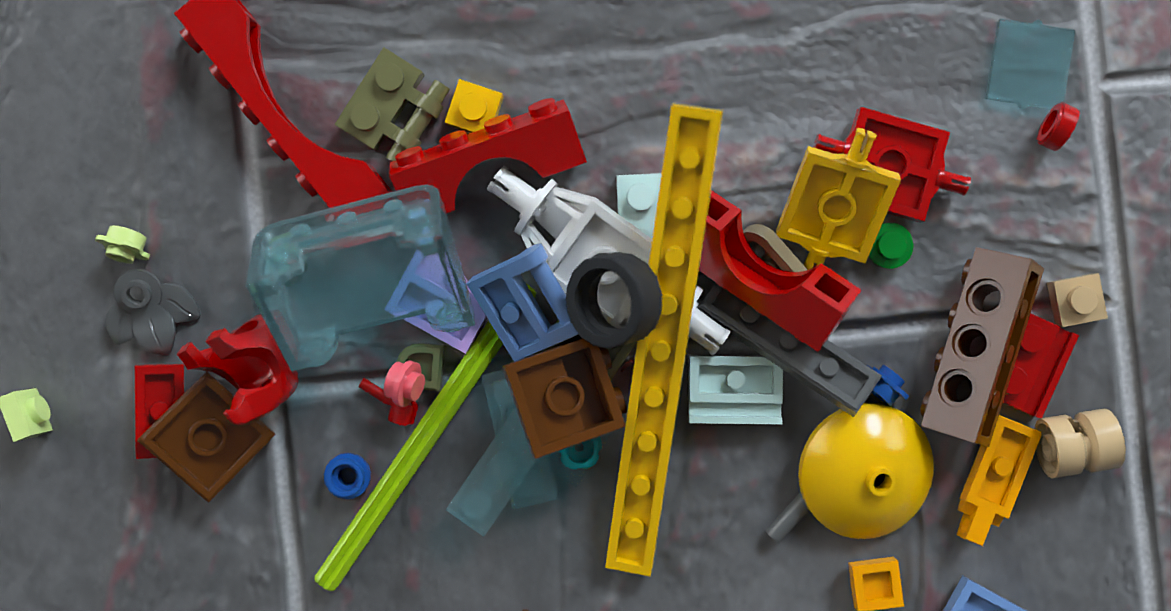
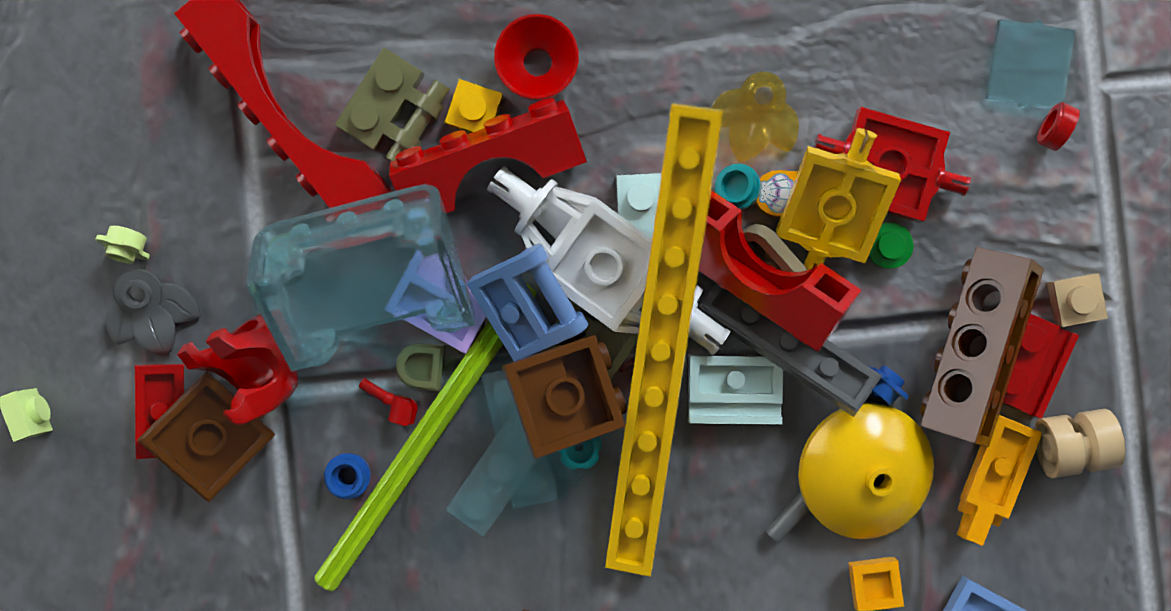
(404, 383): coral plate -> none
(532, 34): none -> red piece
(584, 306): black tyre -> none
(738, 185): none -> teal plate
(757, 124): none -> clear yellow plate
(775, 192): none -> tile

